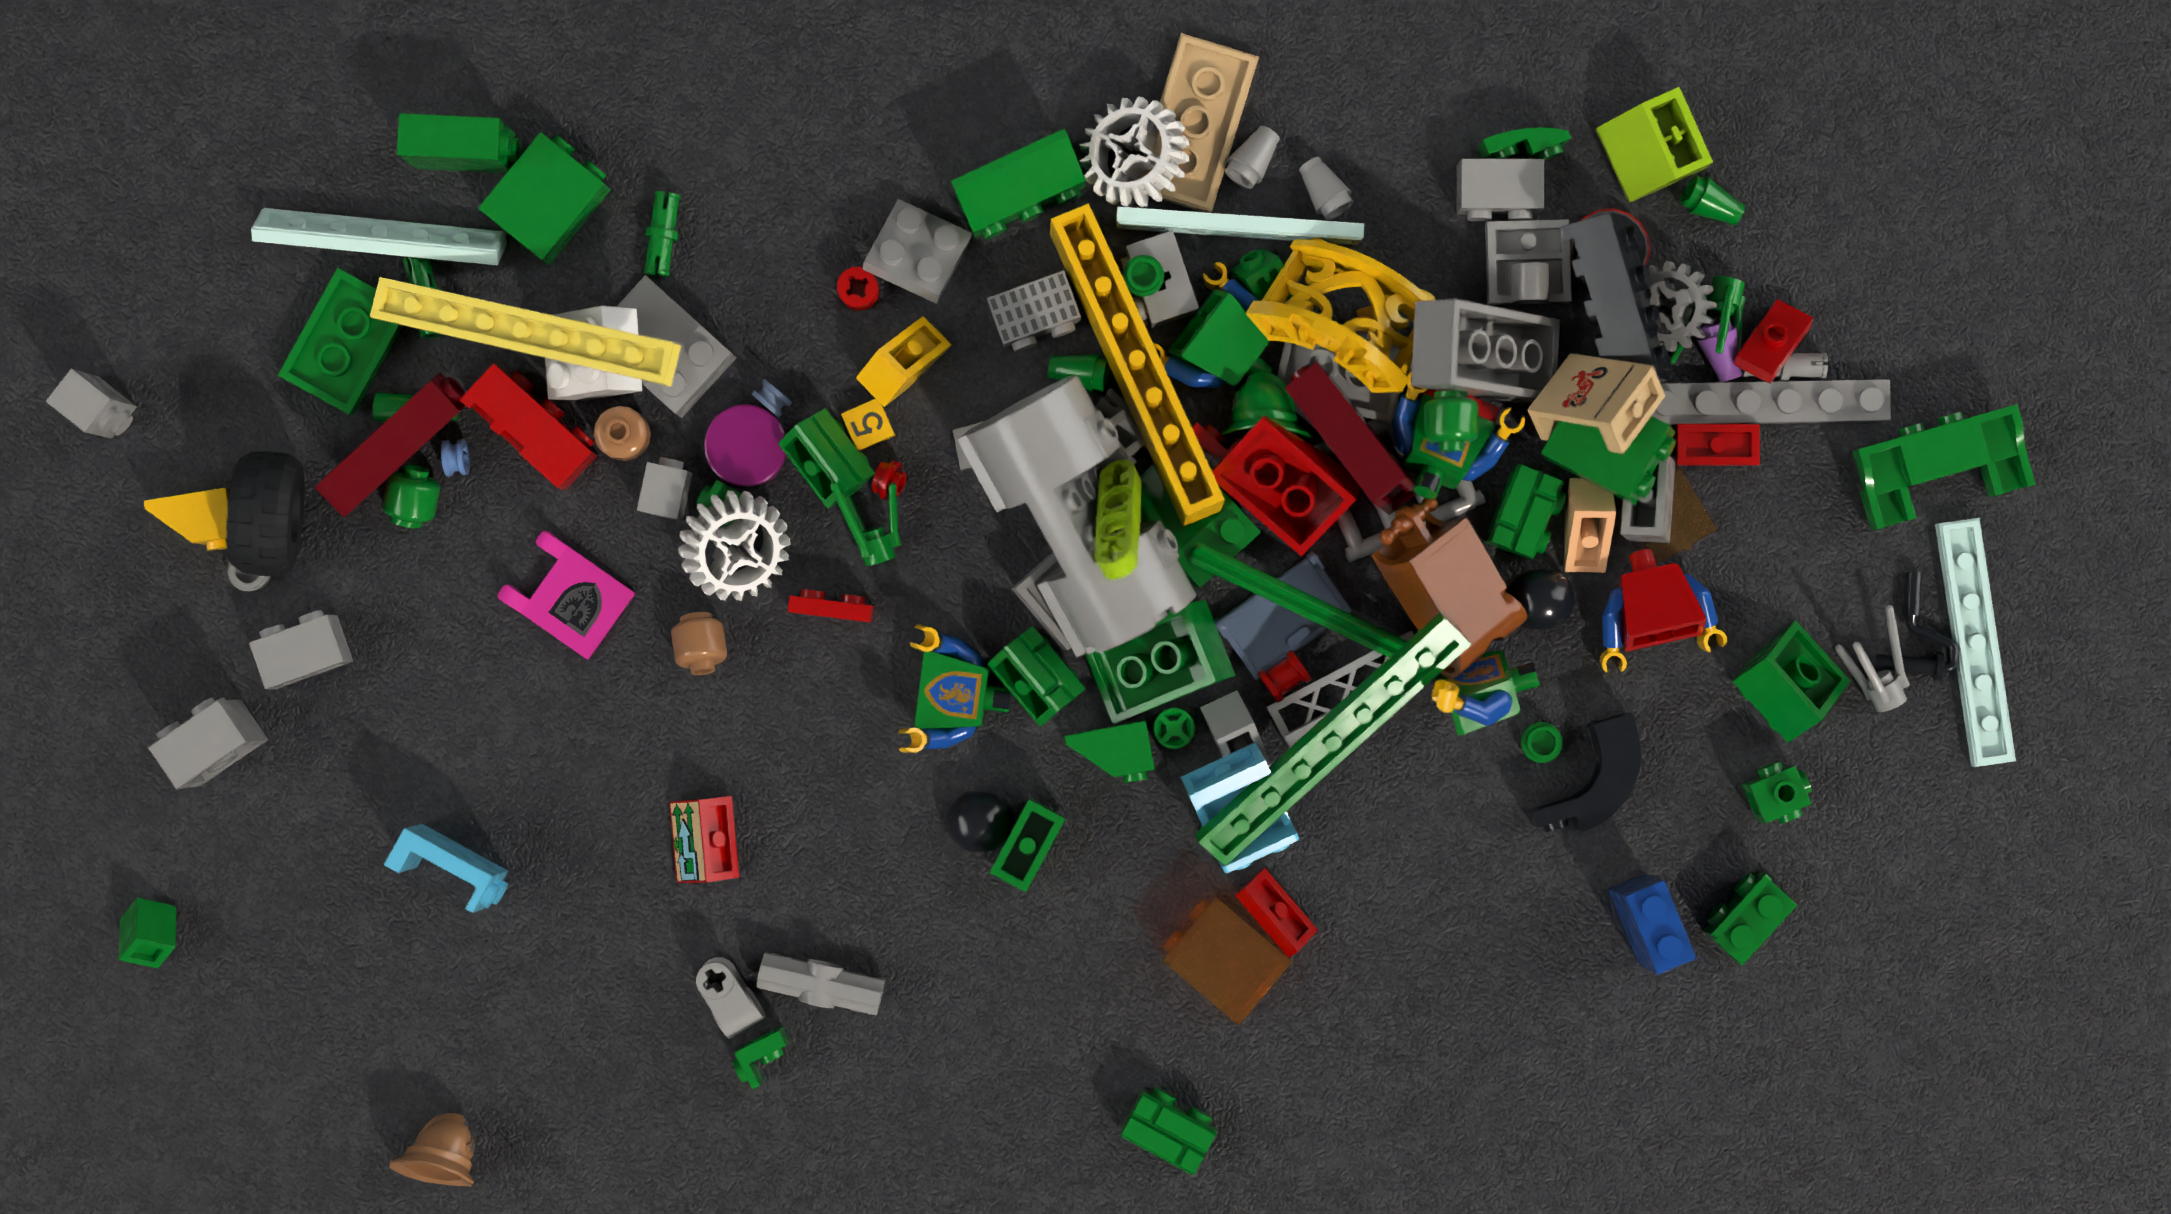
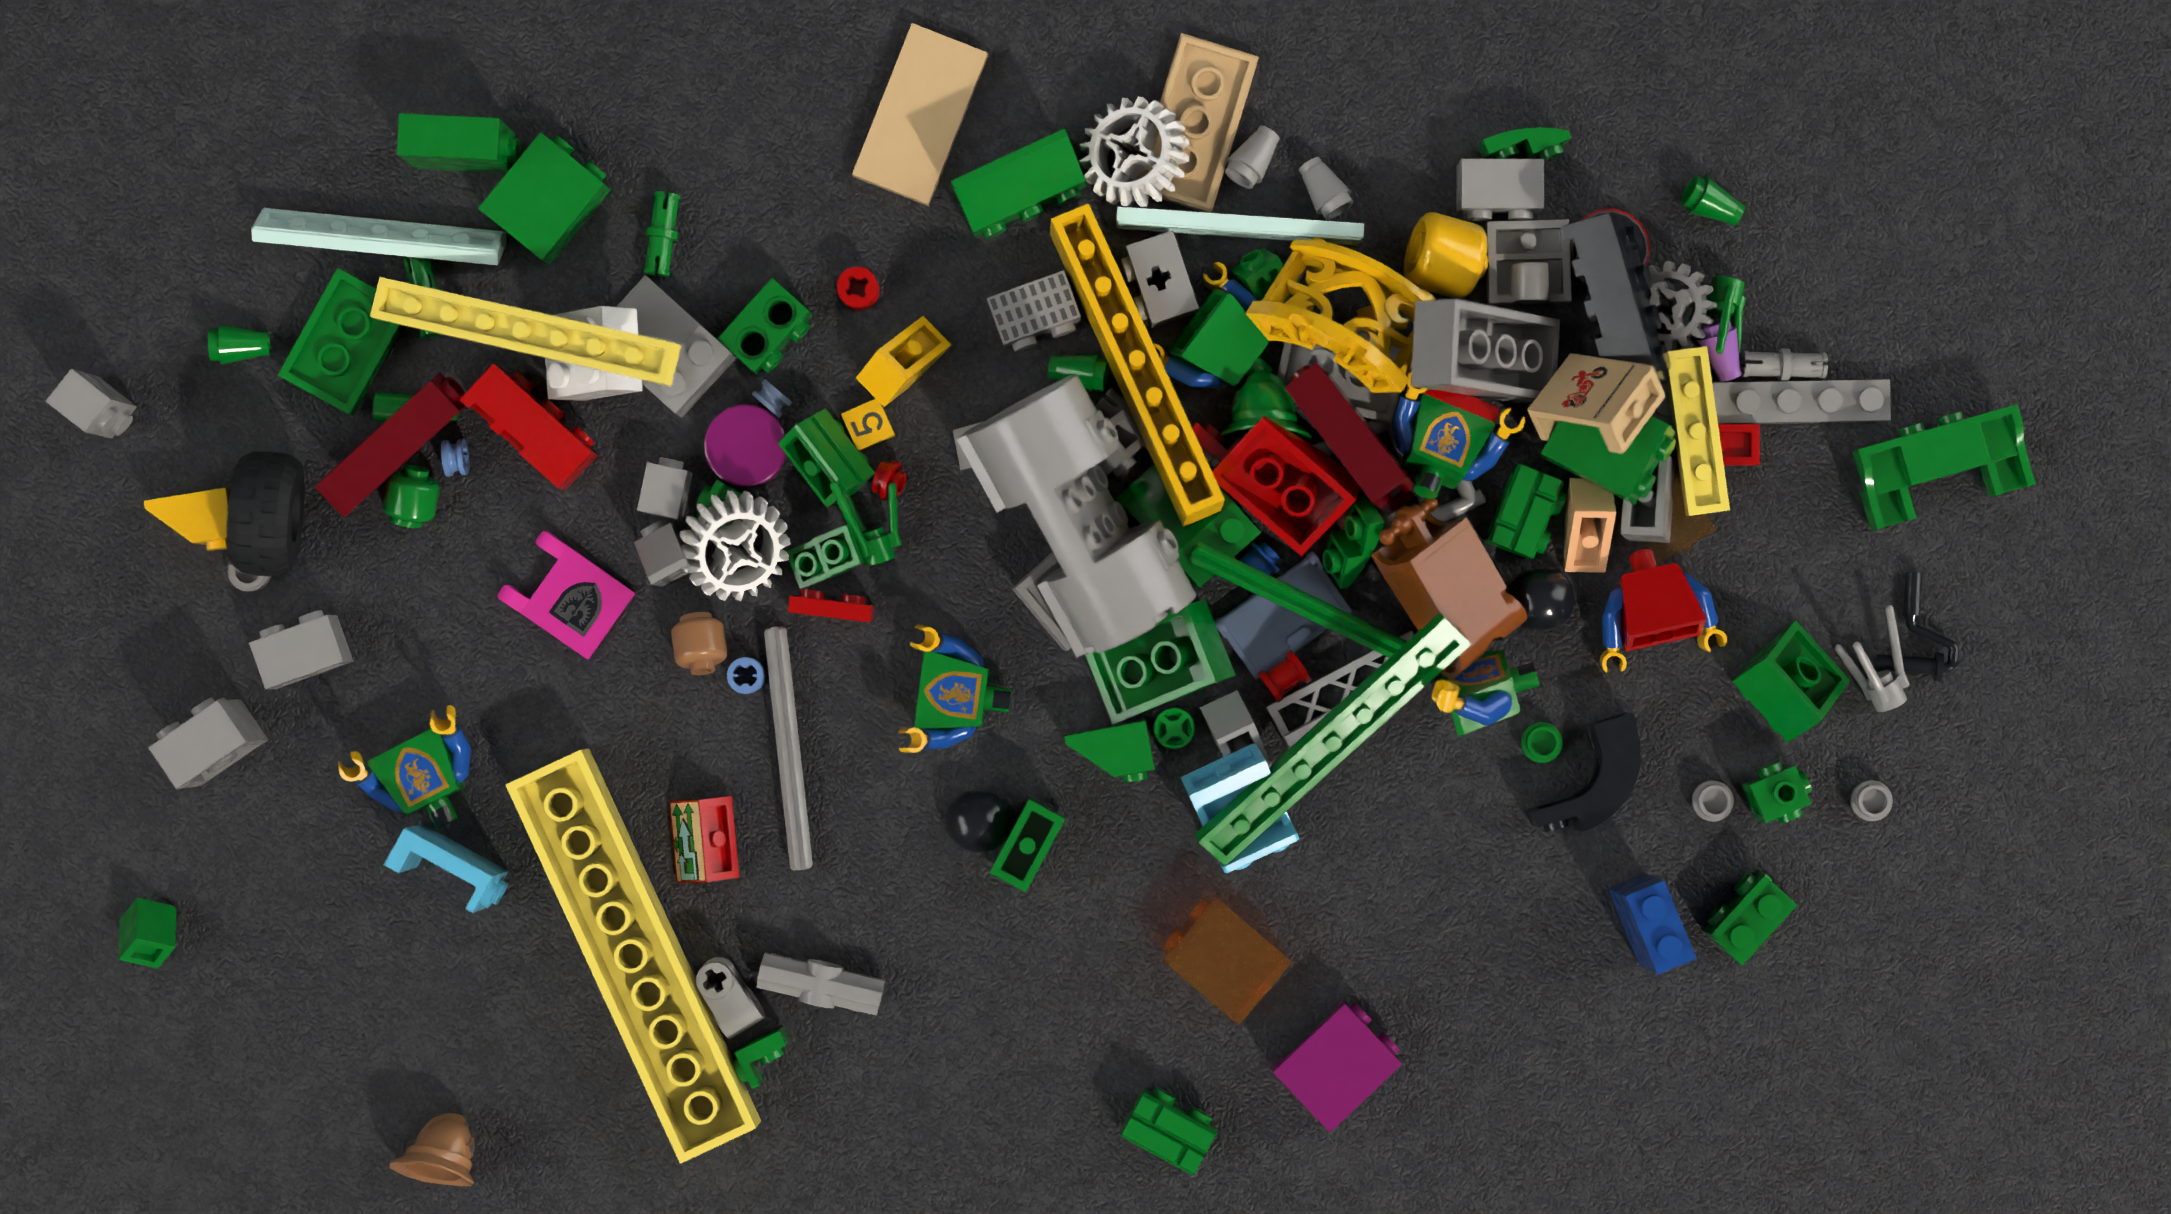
(236, 344): none -> green cone
(418, 771): none -> torso
(622, 433): medium nougat head -> none
(633, 954): none -> light yellow brick
(662, 553): none -> light grey slope
(746, 688): none -> medium blue bush
(757, 320): none -> green brick
(788, 748): none -> light grey axle
(825, 557): none -> green slope
(917, 251): light grey plate -> none
(920, 114): none -> tan tile
(1036, 676): green brick -> none
(1123, 517): lime beam -> none
(1143, 275): green plate -> none
(1261, 558): none -> blue brick
(1276, 912): red plate -> none
(1338, 1065): none -> magenta panel
(1352, 547): none -> green slope
(1446, 255): none -> yellow head
(1451, 420): green head -> none
(1654, 145): lime slope -> none
(1696, 432): none -> light yellow plate
(1712, 800): none -> light grey plate
(1773, 341): red plate -> none
(1871, 800): none -> light grey plate
(1976, 636): light aqua tile -> none

